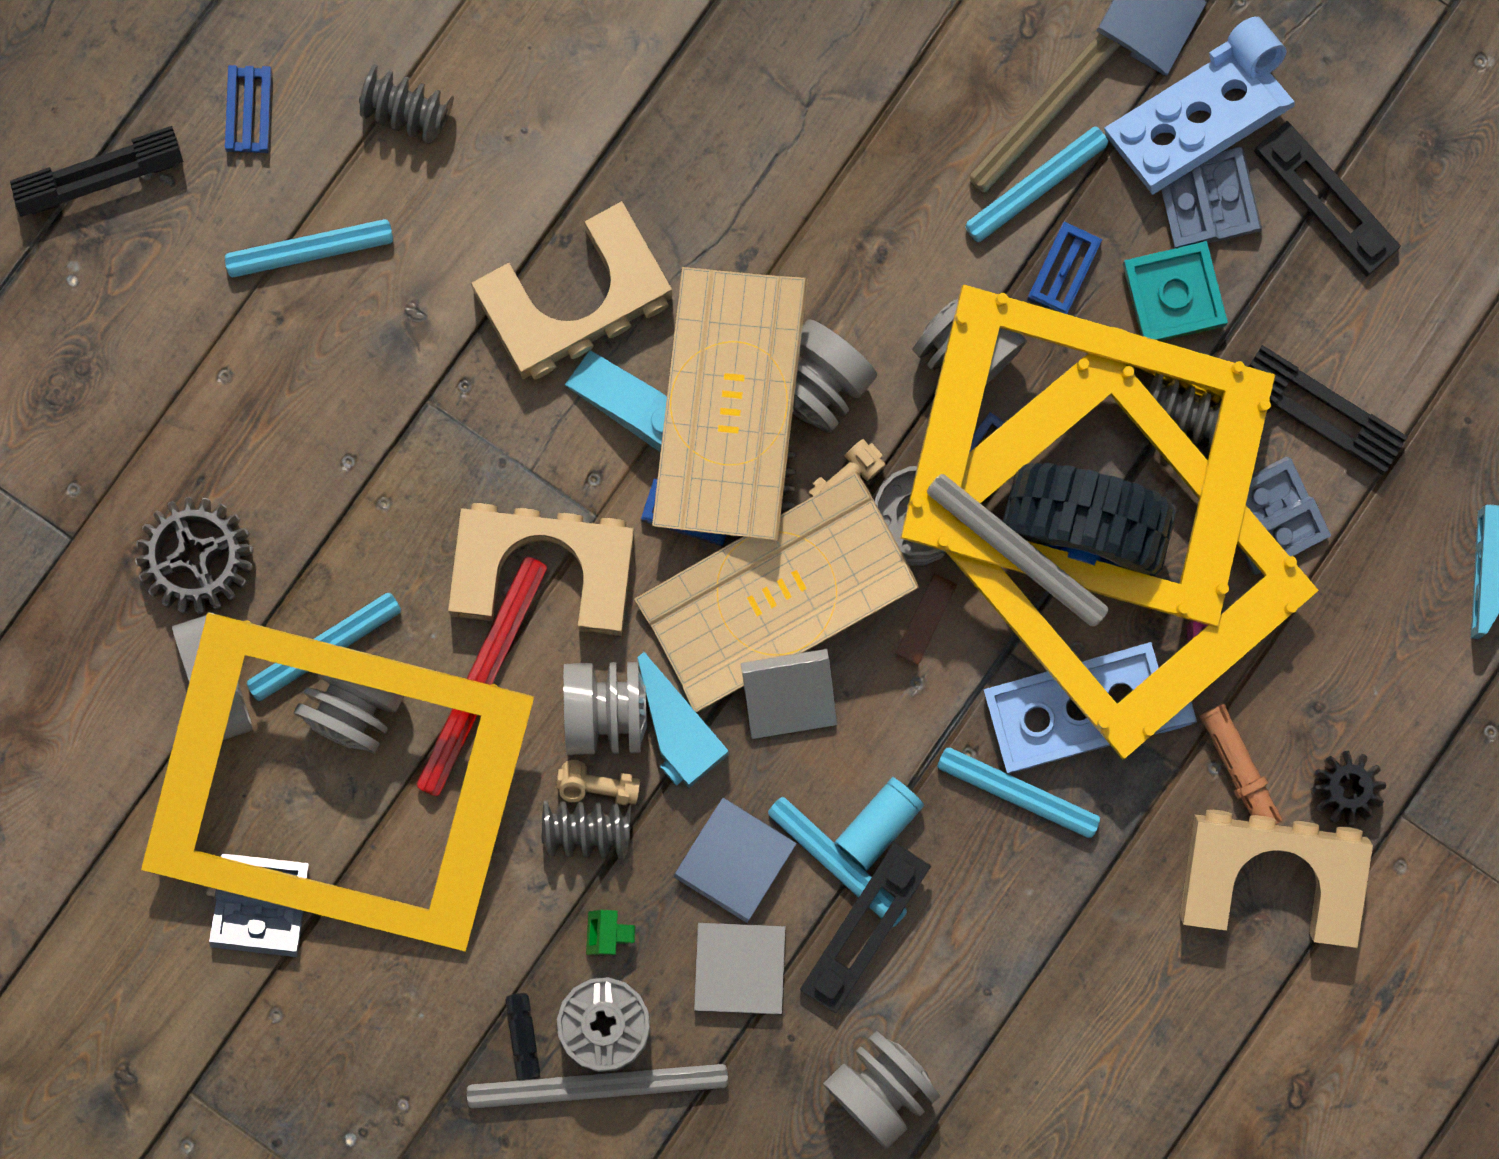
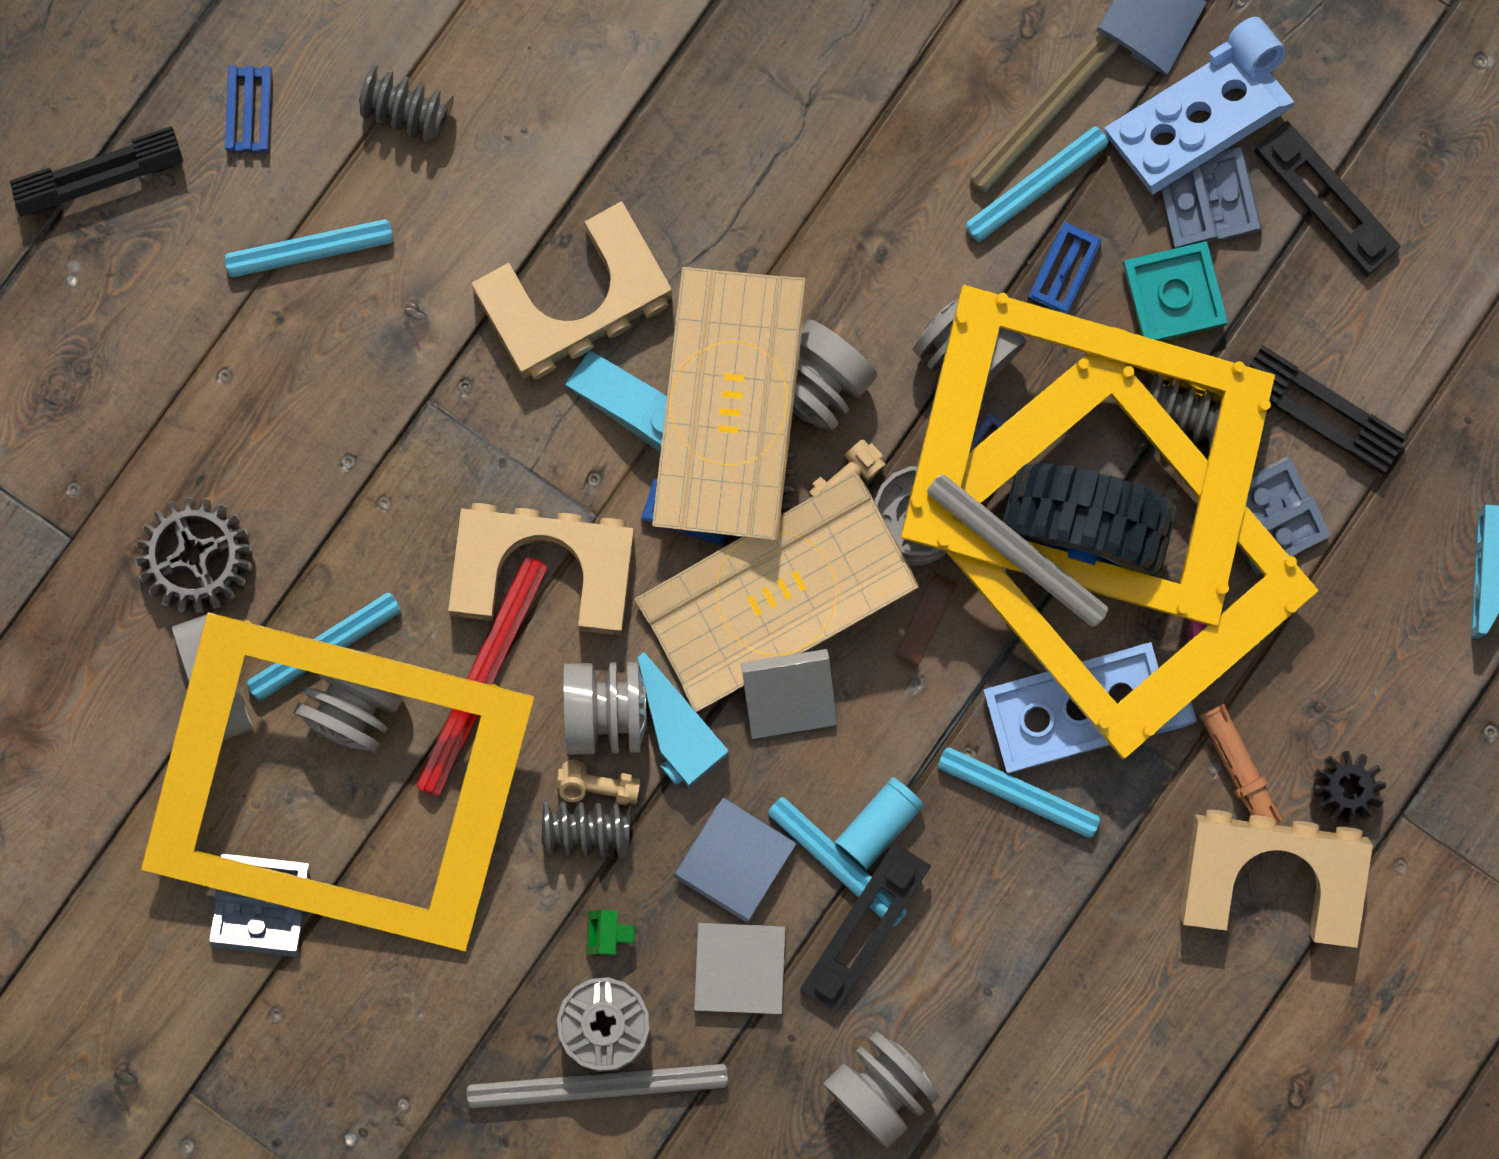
(522, 1036): black axle -> none

